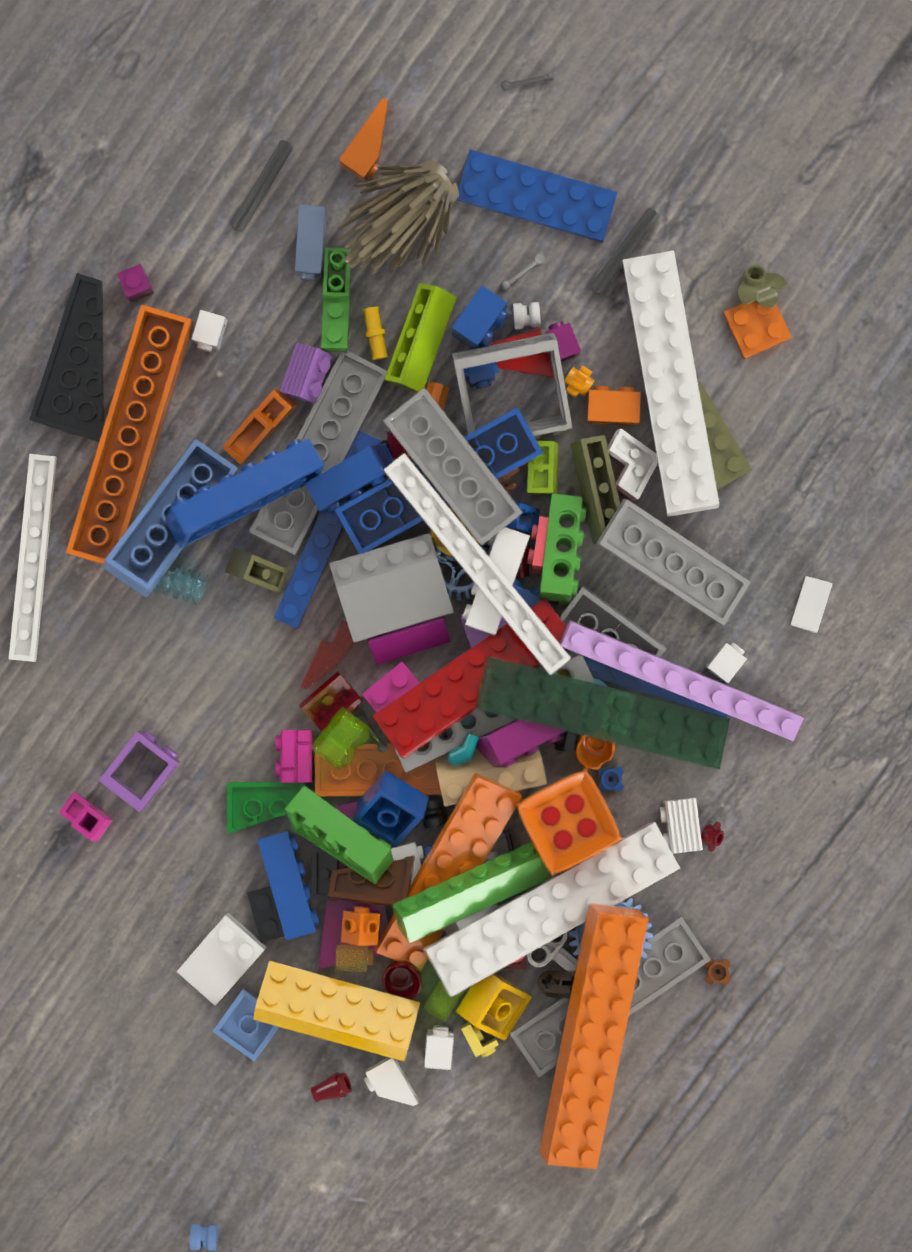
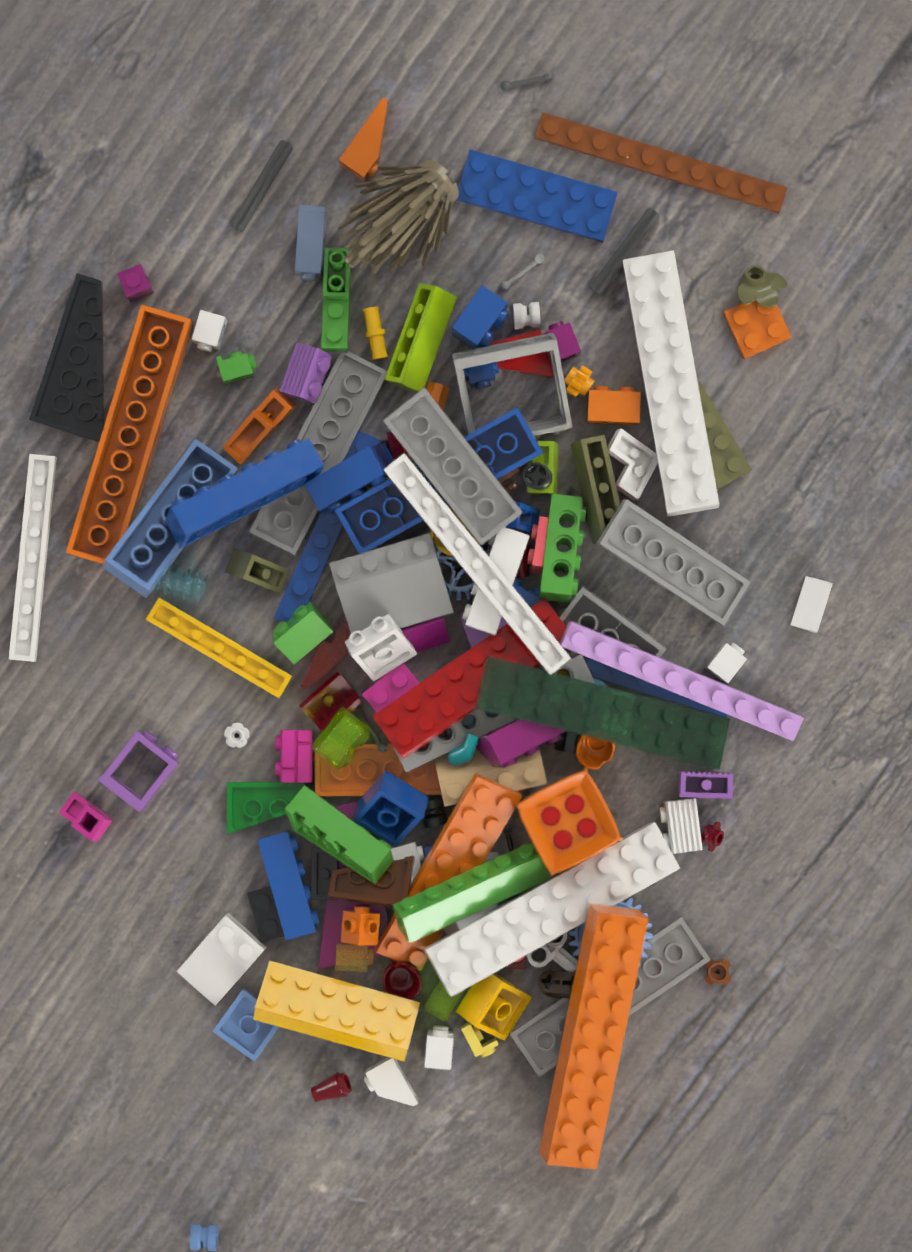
(219, 647): none -> yellow plate
(236, 367): none -> bright green brick
(239, 742): none -> white plate
(302, 632): none -> bright green brick
(380, 647): none -> white plate
(534, 473): none -> pearl dark grey wheel
(616, 774): blue plate -> none
(660, 162): none -> dark orange plate
(705, 784): none -> medium lavender brick

